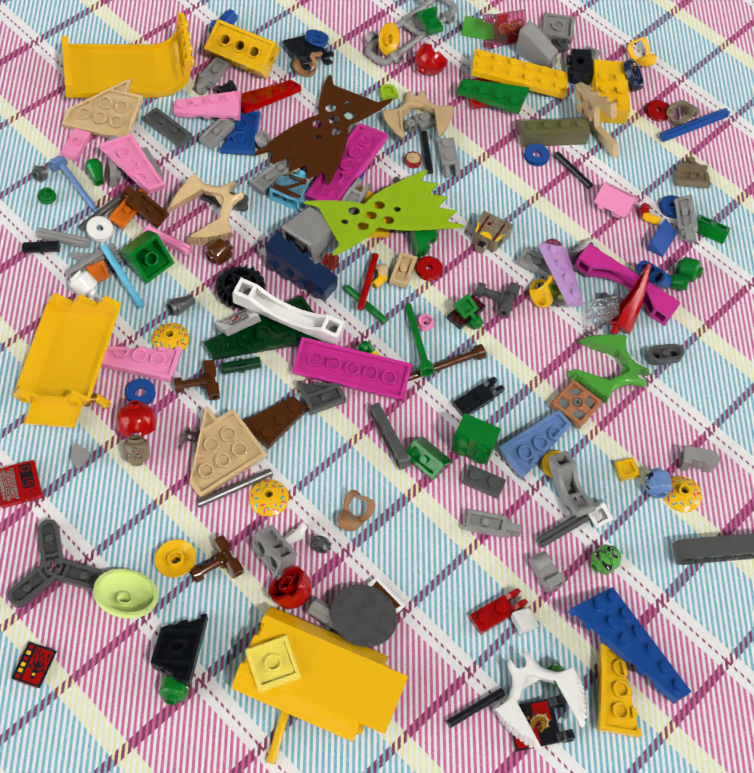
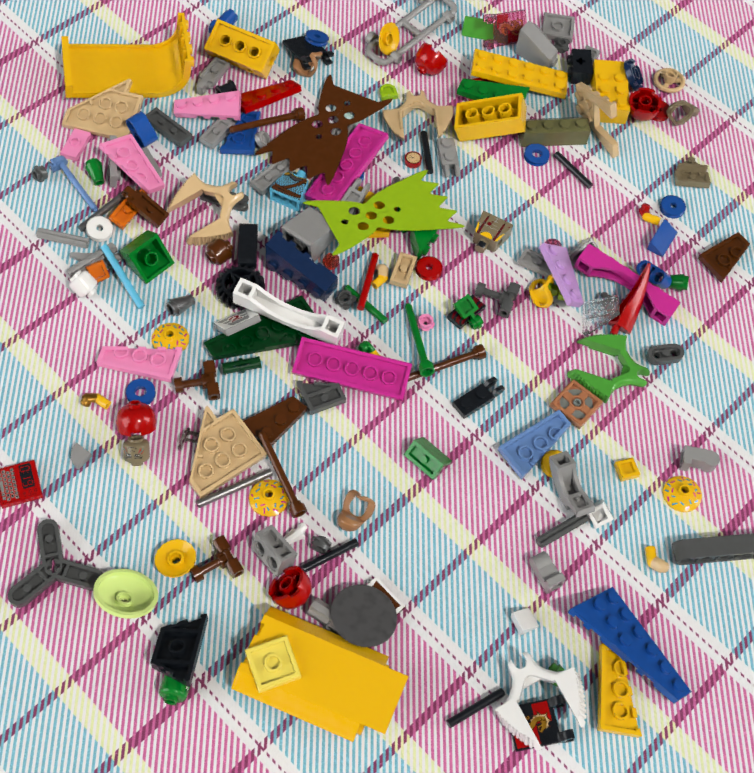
(34, 665): piece -> none
(41, 246): black axle -> none
(47, 195): green plate -> none
(65, 358): yellow panel -> none
(141, 129): none -> blue beam
(171, 241): bright pink axle -> none
(248, 245): none -> black beam
(276, 742): yellow bar -> none
(296, 507): none -> reddish brown piece
(297, 114): none -> reddish brown piece
(329, 555): none -> black bar
(345, 294): none -> dark grey plate
(389, 436): dark grey beam -> none
(422, 121): light grey plate -> none
(429, 20): green slope -> none
(475, 439): green brick -> none
(483, 481): dark grey plate -> none
(490, 117): none -> yellow brick
(491, 524): light grey hinge -> none
(496, 612): red hinge -> none
(605, 559): bright green head -> none
(615, 200): bright pink slope -> none
(644, 104): none -> red cylinder
(645, 61): yellow piece -> none
(655, 562): none -> arm
(658, 483): medium blue head -> none
(670, 76): none -> tan piece
(687, 217): light grey hinge -> none
(689, 267): green head -> none
(694, 124): blue axle -> none
(712, 229): green slope -> none
(724, 256): none -> reddish brown wing

